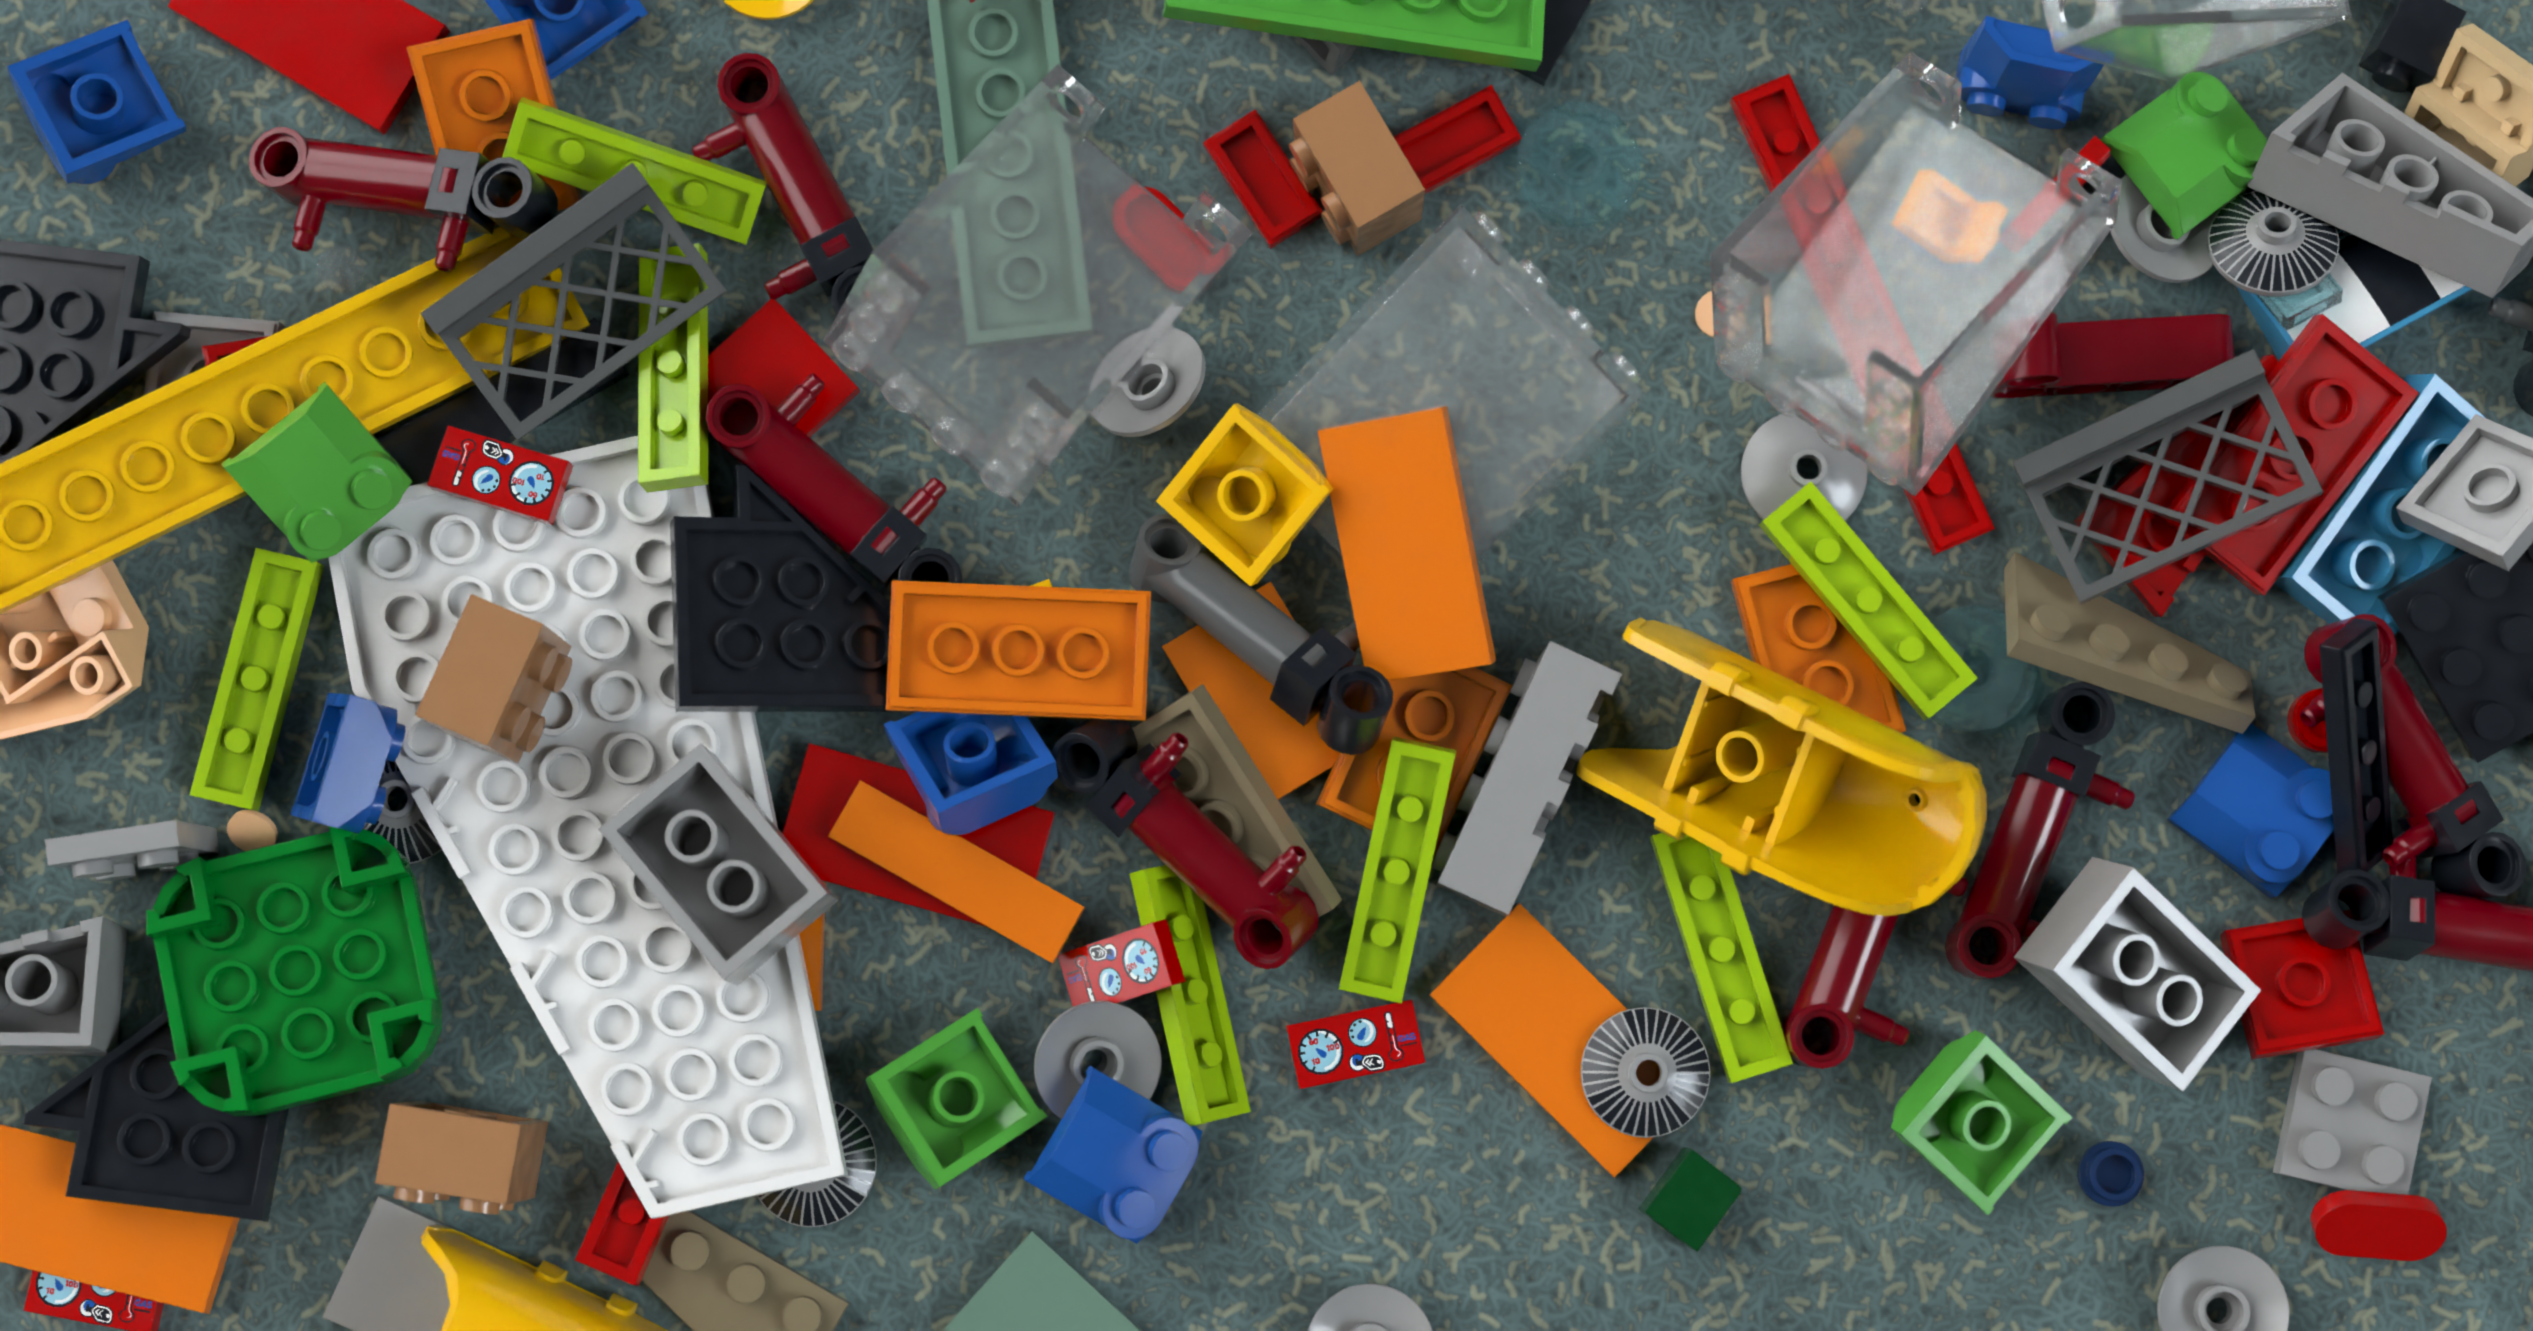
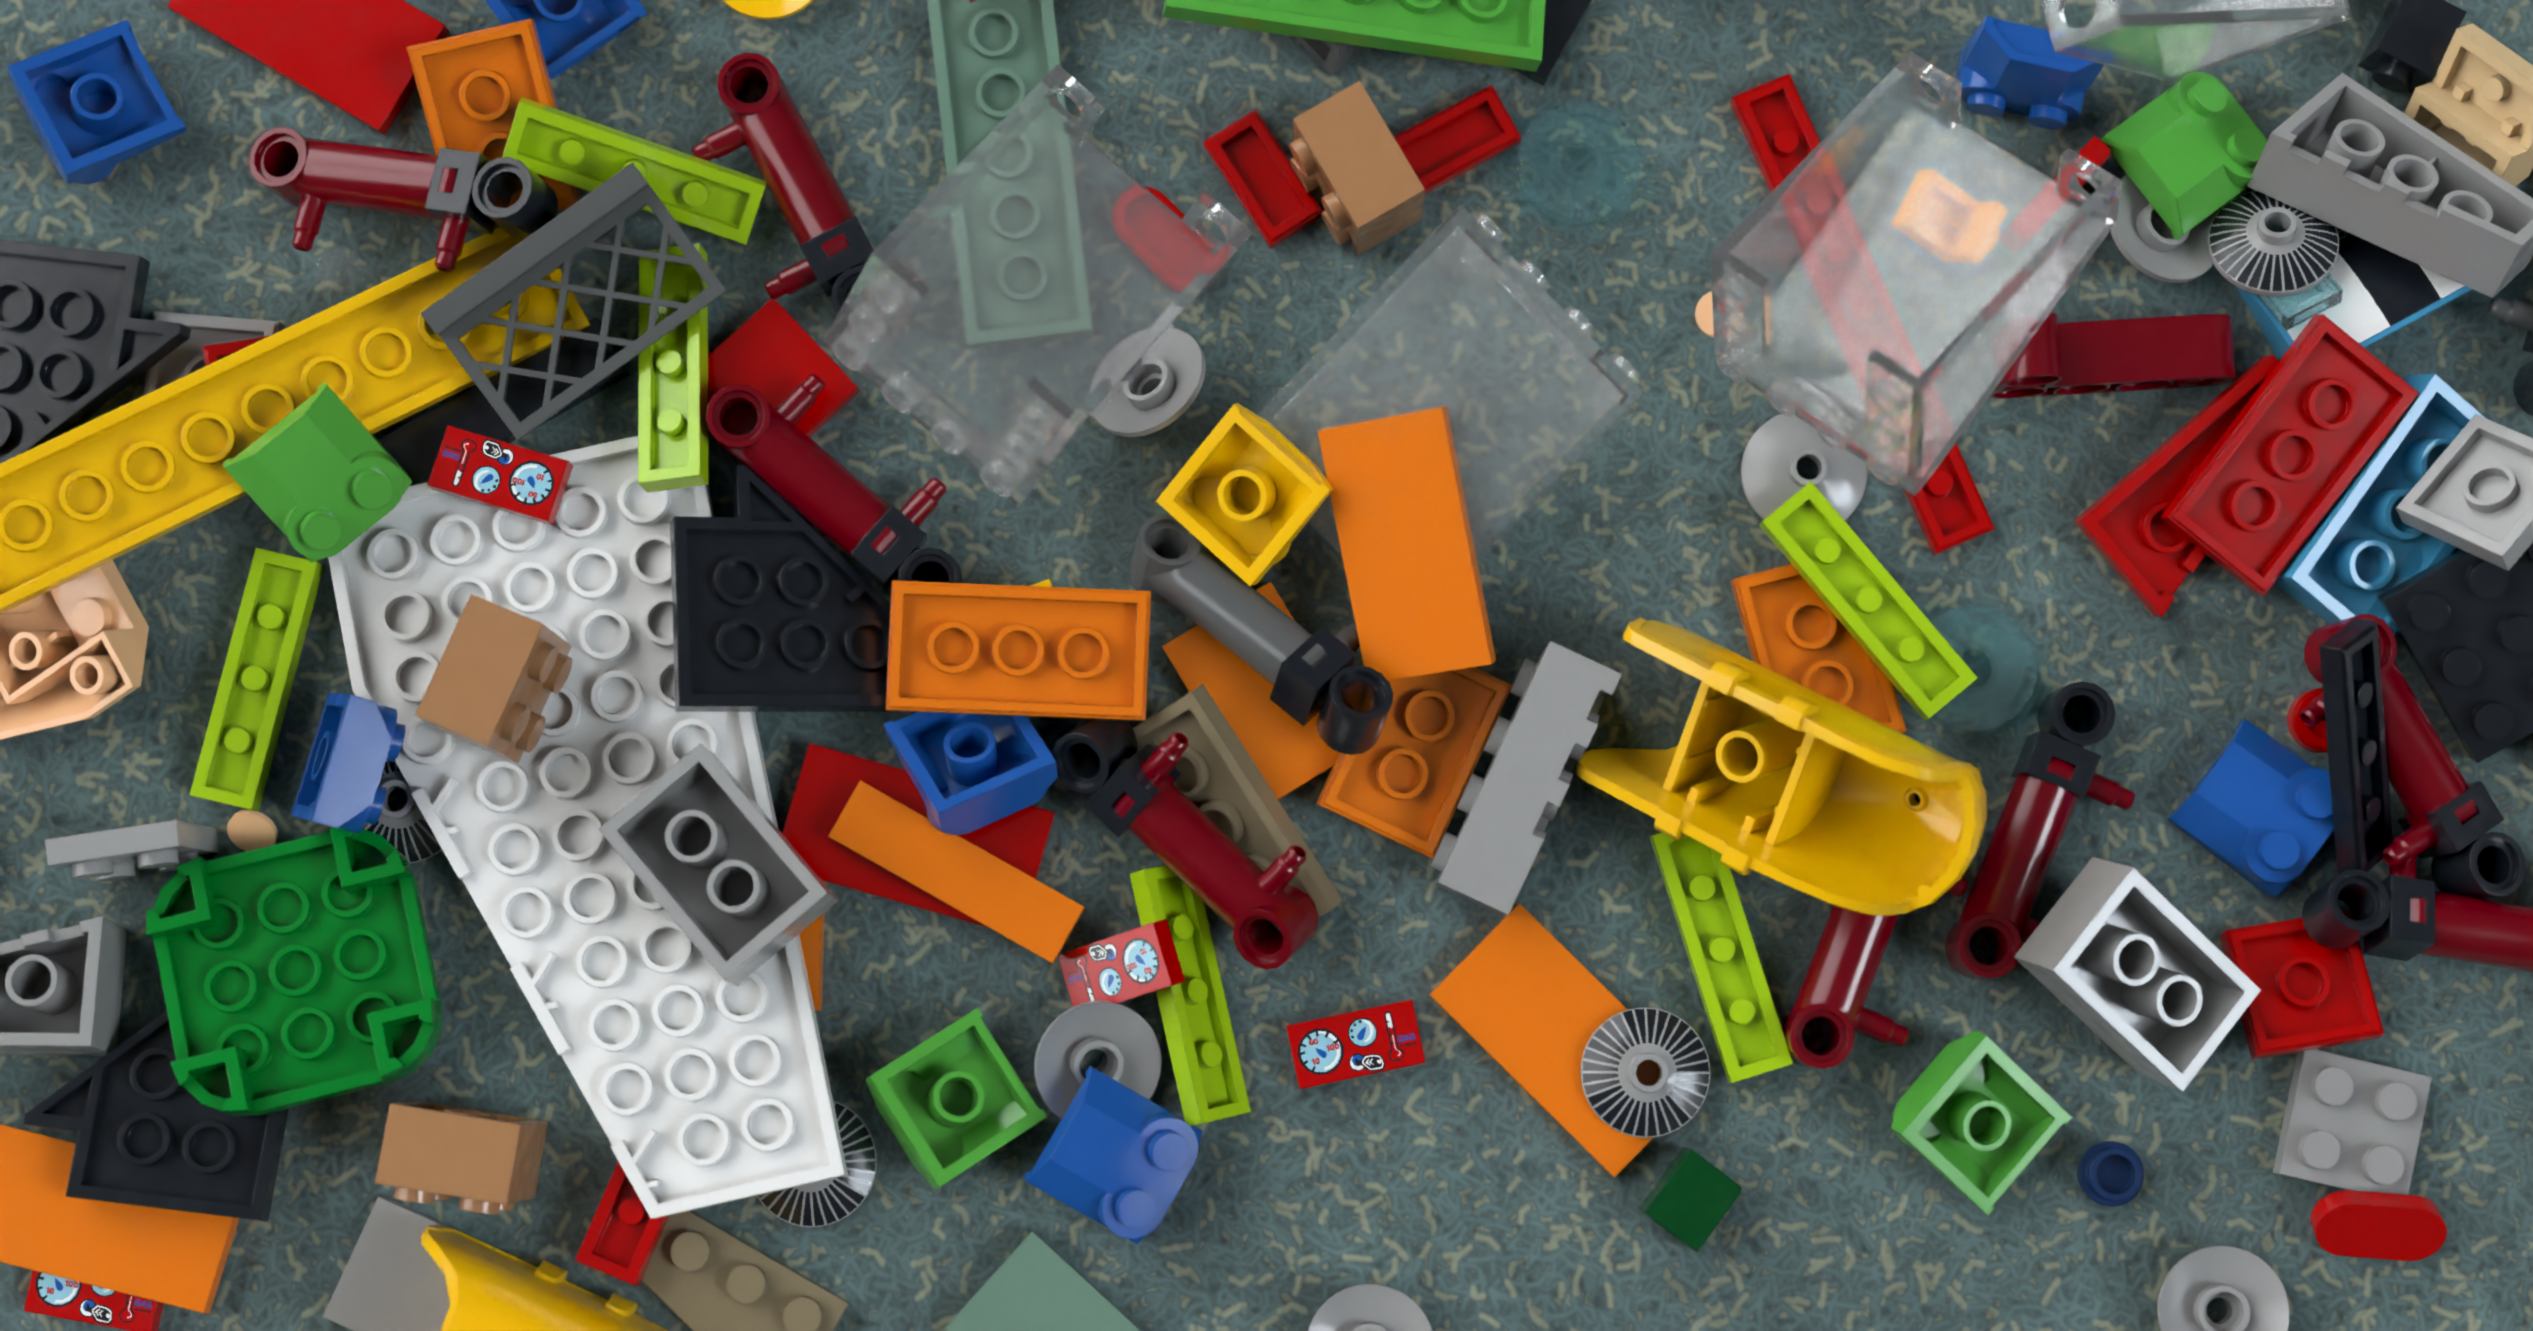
(1397, 869): lime plate -> none
(2118, 649): dark tan wing -> none
(2142, 427): dark grey fence -> none

